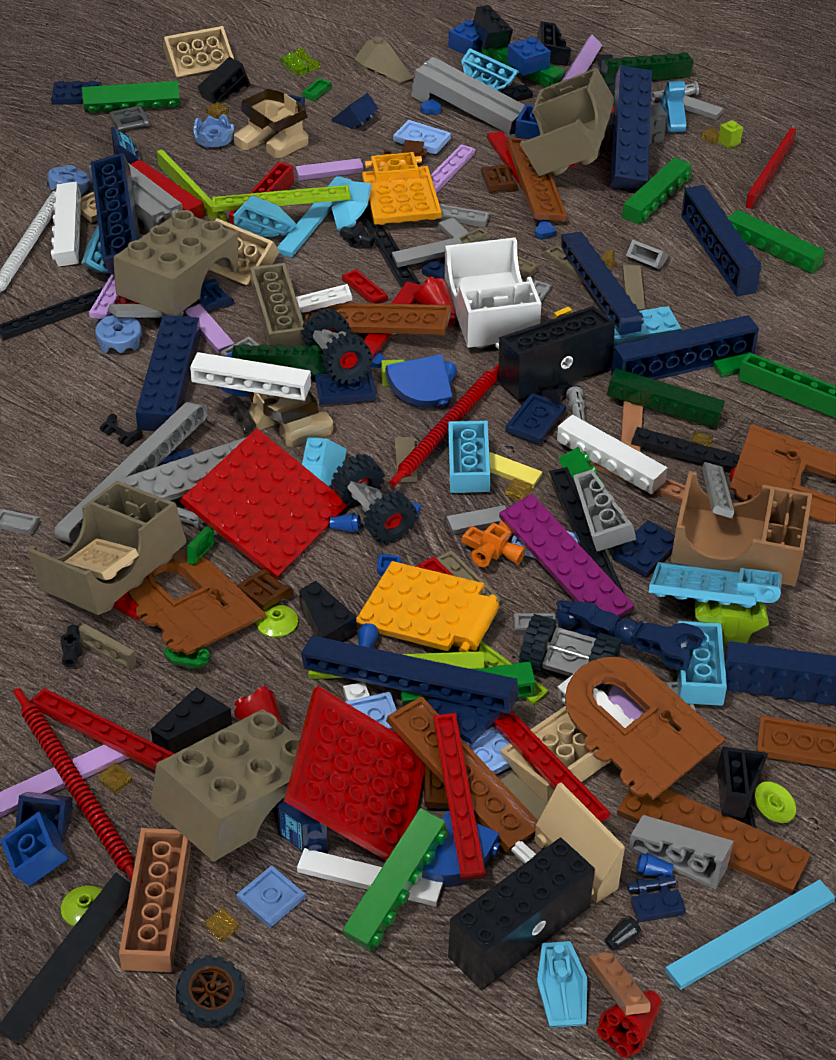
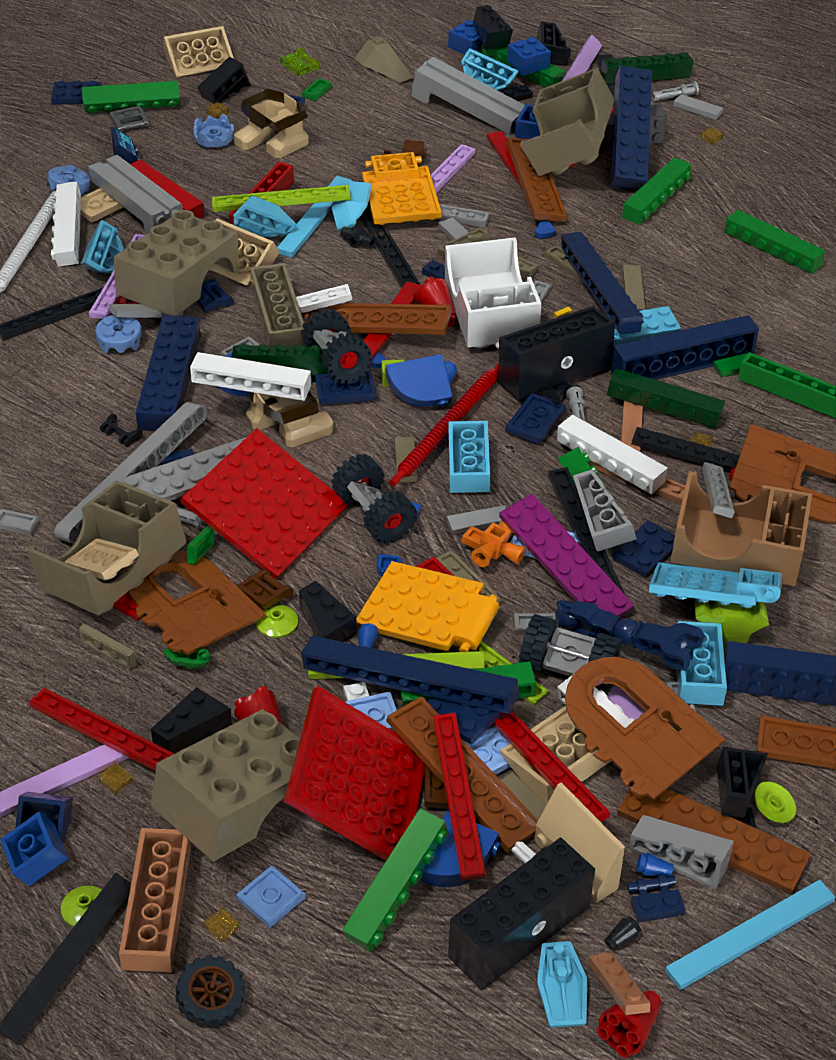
(71, 646): black axle -> none
(76, 785): red hose -> none
(114, 206): dark blue brick -> none
(187, 184): lime tile -> none
(210, 329): lavender tile -> none
(241, 415): clear smoke hinge -> none
(301, 829): dark blue slope -> none
(323, 458): medium azure wedge -> none
(329, 169): lavender tile -> none
(347, 523): blue cone -> none
(357, 112): dark blue slope -> none
(360, 875): white tile -> none
(364, 287): red tile -> none
(423, 252): light grey tile -> none
(430, 107): blue tile -> none
(433, 138): light blue plate -> none
(494, 180): reddish brown plate -> none
(510, 469): light yellow tile -> none
(518, 489): clear yellow tile -> none
(608, 258): clear yellow tile -> none
(647, 254): light grey brick -> none
(673, 105): dark azure beam -> none
(721, 240): dark blue brick -> none
(730, 134): lime brick -> none
(770, 168): red tile -> none

